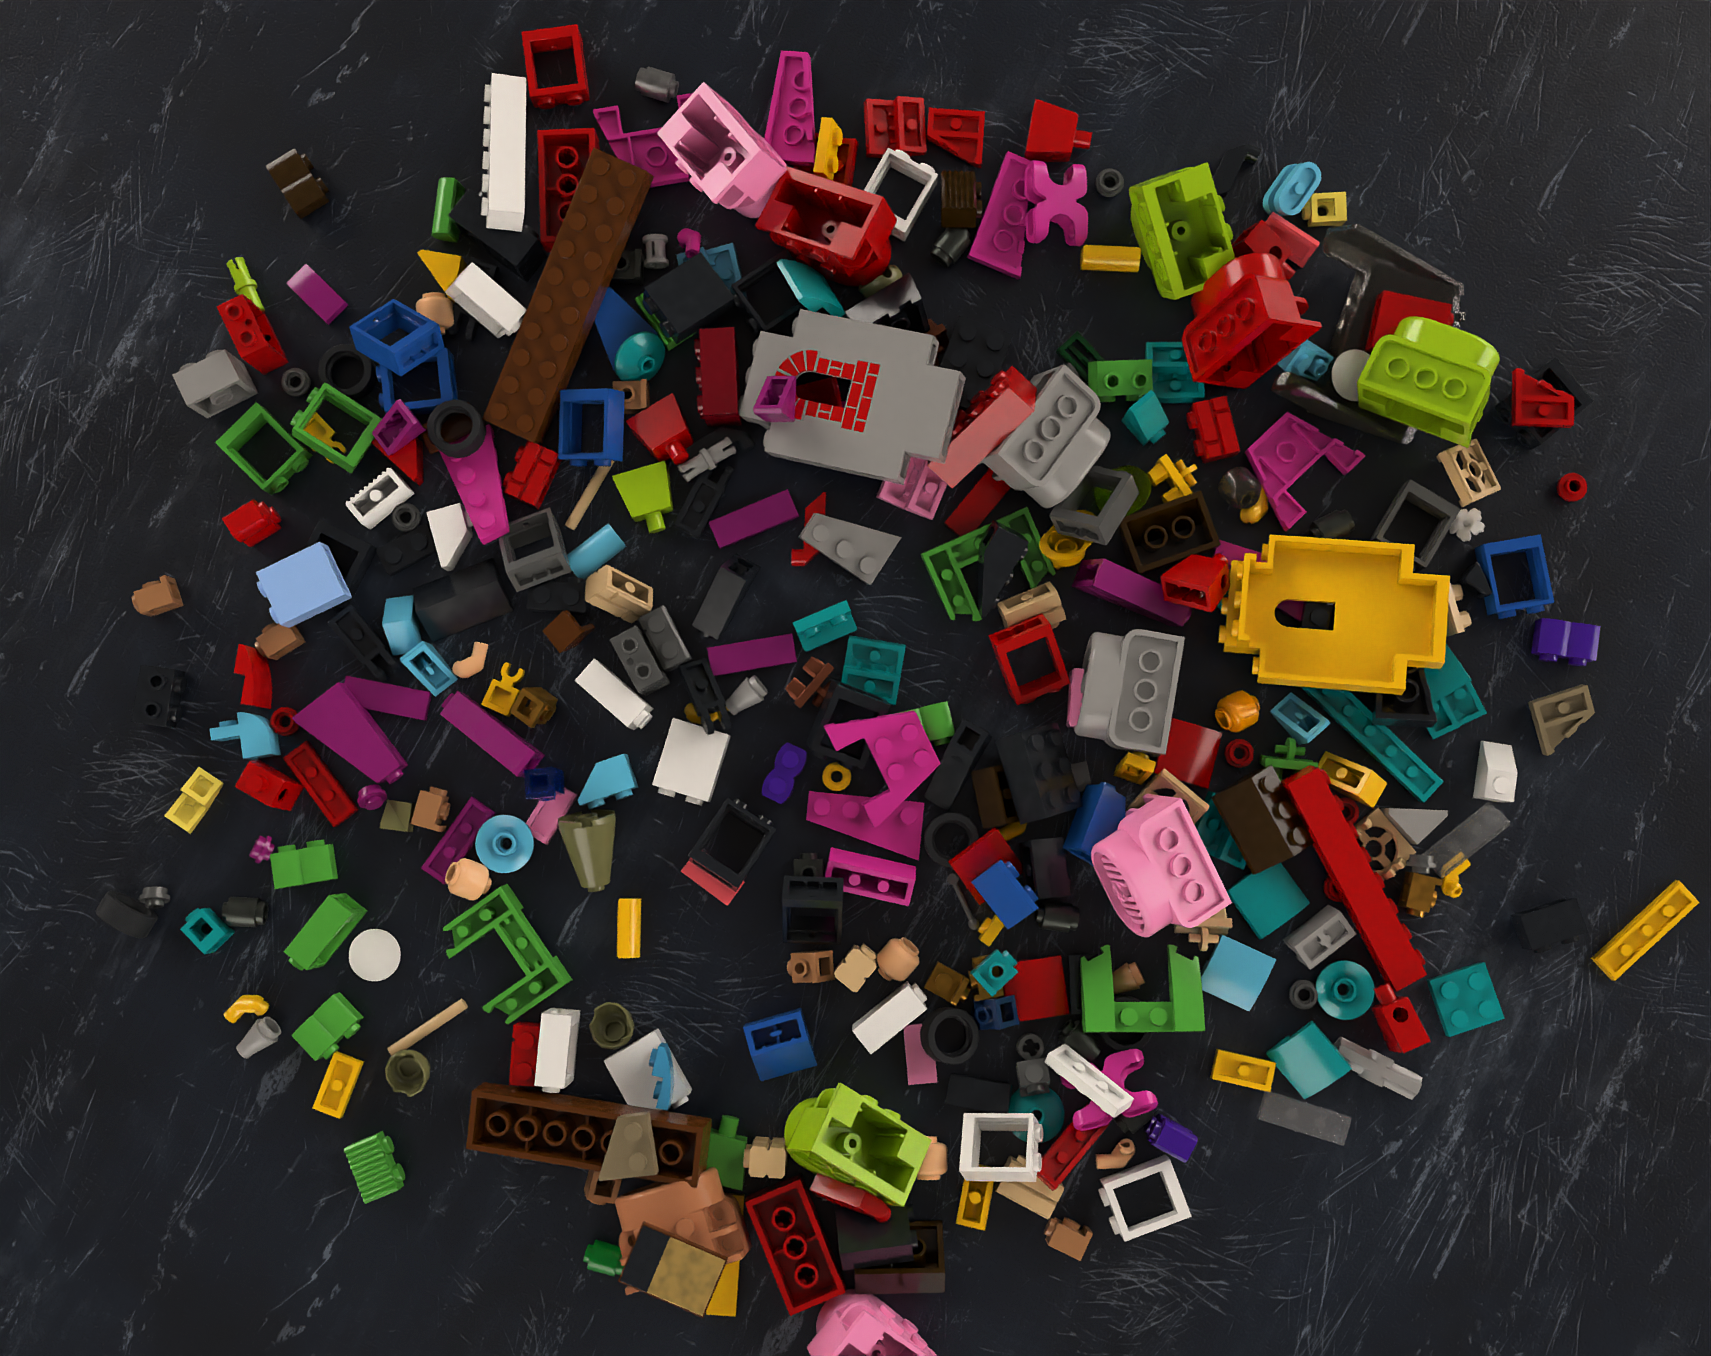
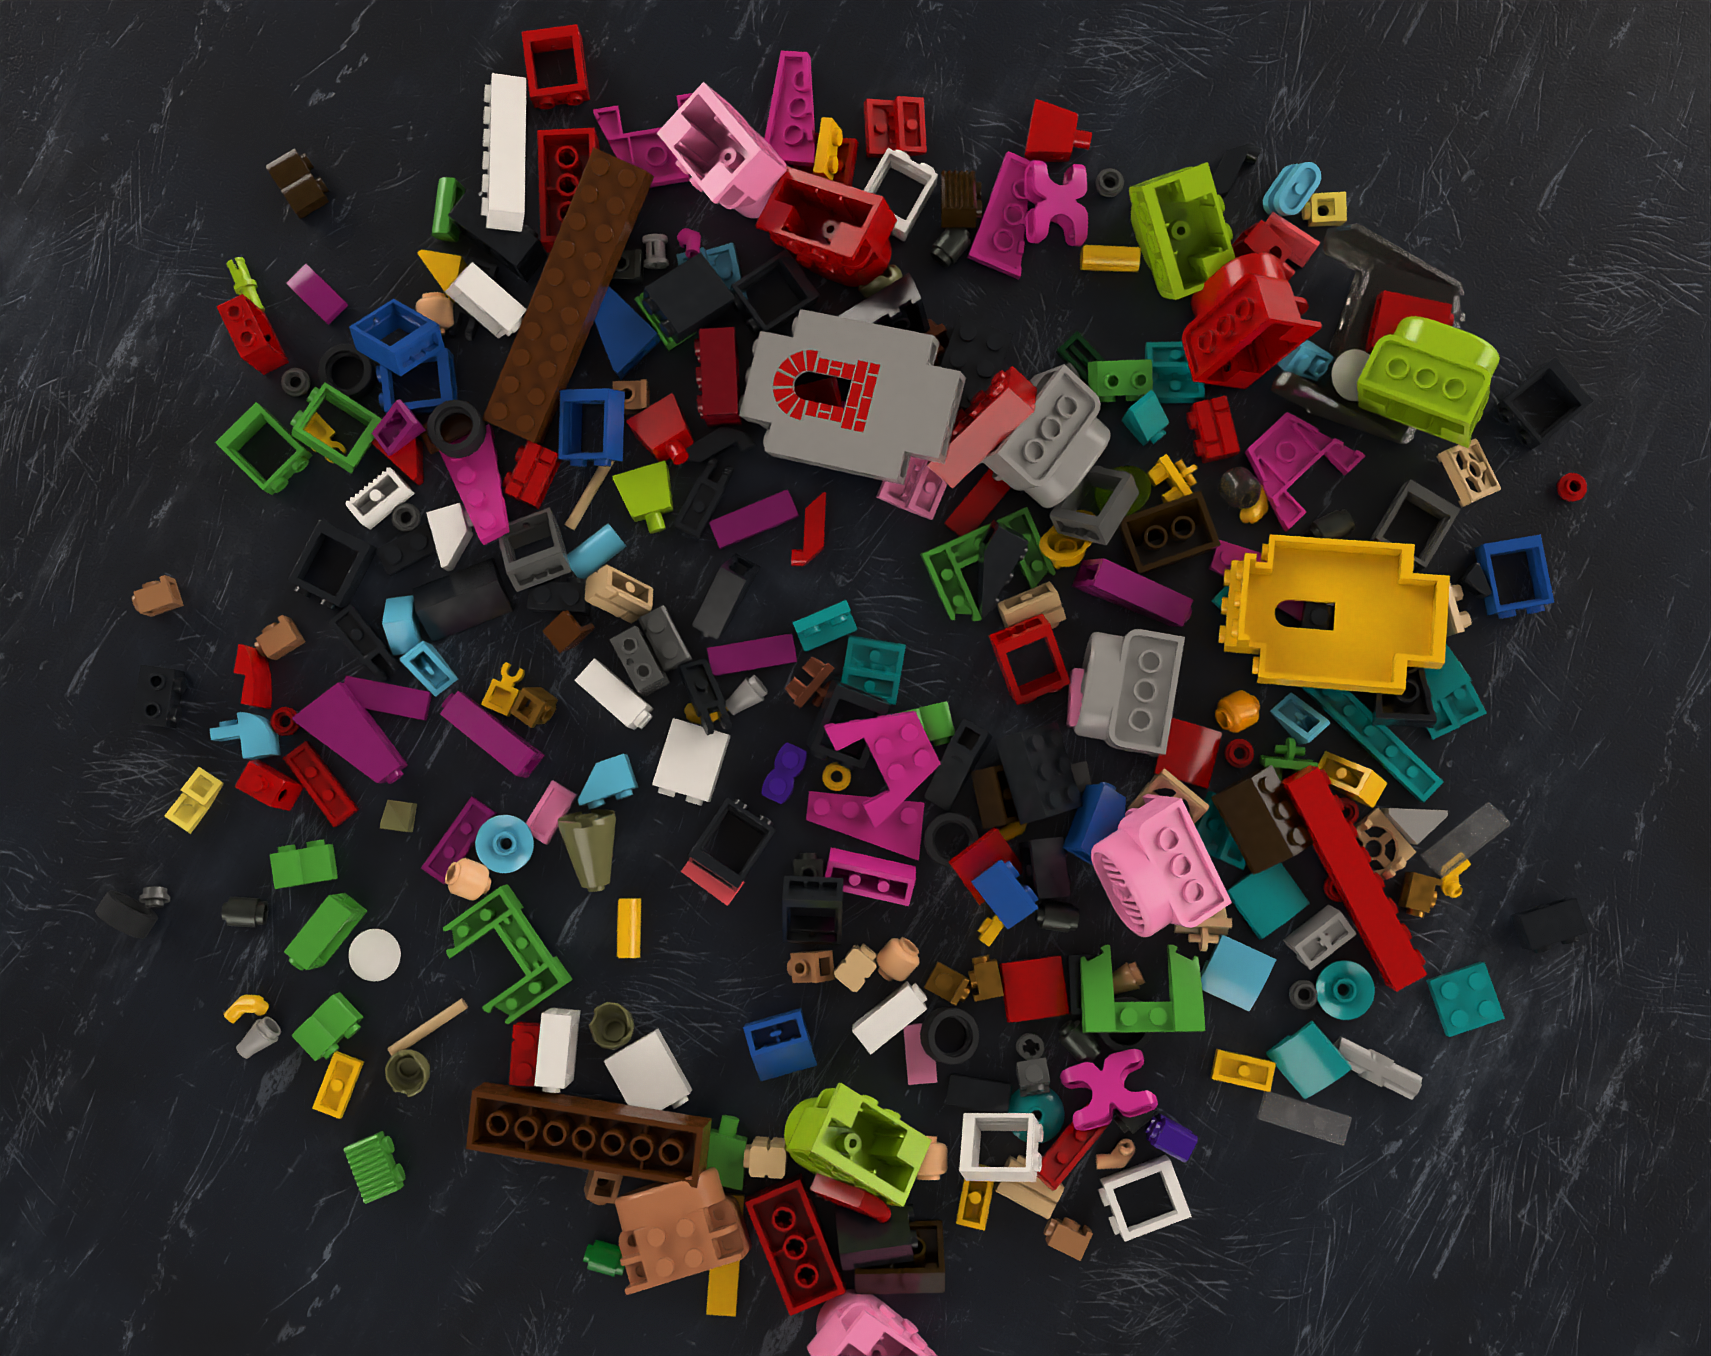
(196, 931): teal brick -> none
(214, 383): light grey brick -> none
(252, 522): red brick -> none
(262, 849): magenta plate -> none
(303, 585): light blue brick -> none
(371, 797): magenta plate -> none
(431, 809): medium nougat brick -> none
(472, 664): light nougat arm -> none
(543, 783): clear blue brick -> none
(630, 1149): dark tan wing -> none
(639, 357): teal dish -> none
(656, 84): flat silver brick -> none
(663, 1067): dark azure slope -> none
(673, 1269): tile -> none
(707, 459): light grey pin -> none
(777, 399): magenta slope -> none
(810, 287): teal slope -> none
(851, 546): light grey wing -> none
(953, 880): dark grey hinge -> none
(958, 132): red wing -> none
(984, 975): teal brick -> none
(988, 1013): dark blue brick -> none
(1089, 1080): white plate -> none
(1135, 767): yellow plate -> none
(1197, 582): red torso -> none
(1406, 1029): red torso -> none
(1421, 863): dark grey plate -> none
(1466, 523): white plant -> none
(1495, 773): white slope -> none
(1539, 404): red wing -> none
(1560, 715): dark tan wing -> none
(1565, 640): dark purple brick -> none
(1645, 930): yellow tile -> none

